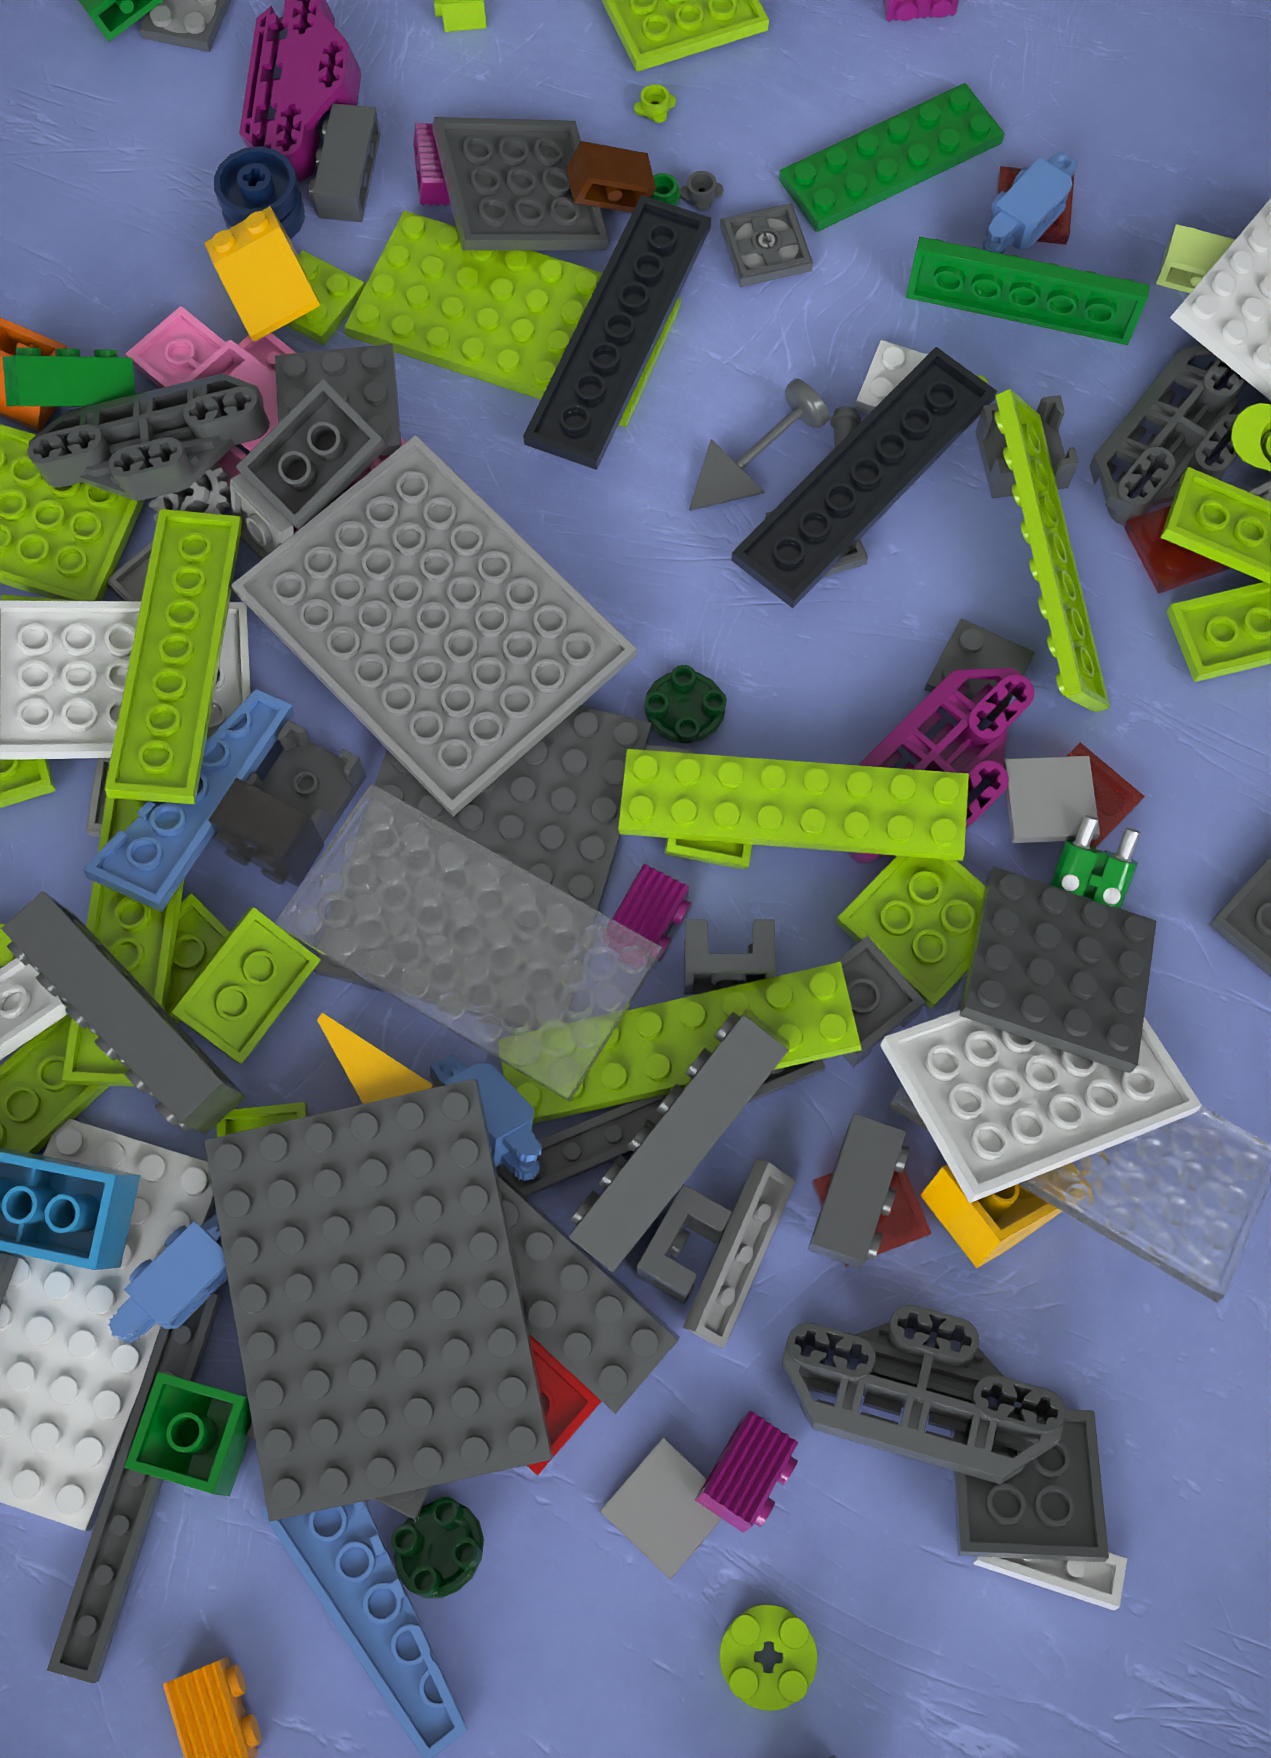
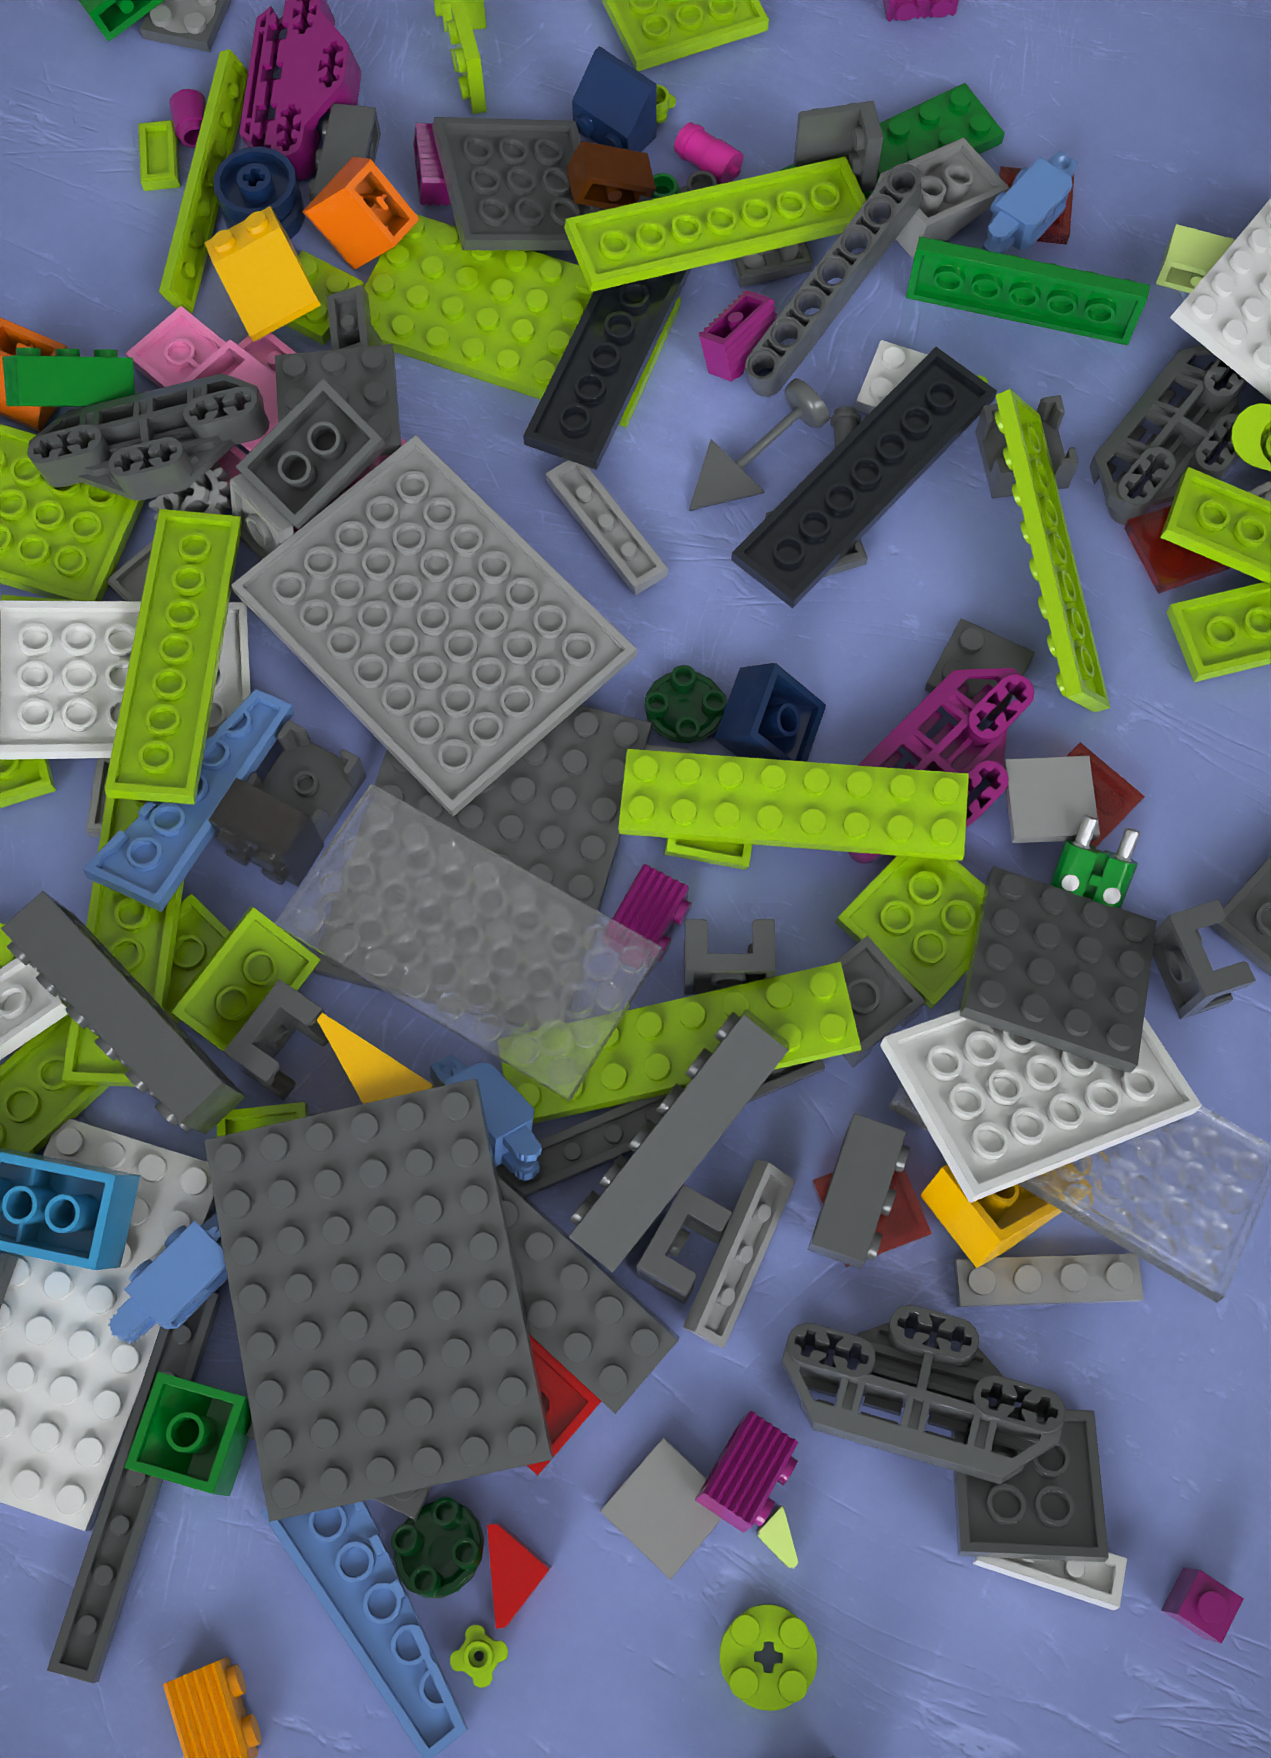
(158, 155): none -> lime tile
(187, 113): none -> magenta brick
(199, 201): none -> lime tile
(268, 1032): none -> dark grey panel
(351, 319): none -> dark grey slope
(361, 213): none -> orange slope
(466, 57): none -> lime plate
(493, 1653): none -> lime plate
(514, 1573): none -> red slope
(607, 525): none -> light grey plate
(615, 104): none -> dark blue slope
(708, 153): none -> dark pink piece
(714, 223): none -> lime plate
(736, 334): none -> magenta brick
(770, 715): none -> dark blue slope
(778, 1538): none -> yellowish green slope
(837, 263): none -> dark grey beam
(841, 132): none -> dark grey bracket
(954, 189): none -> light grey slope
(1049, 1280): none -> light grey plate
(1185, 964): none -> dark grey panel
(1202, 1604): none -> magenta brick

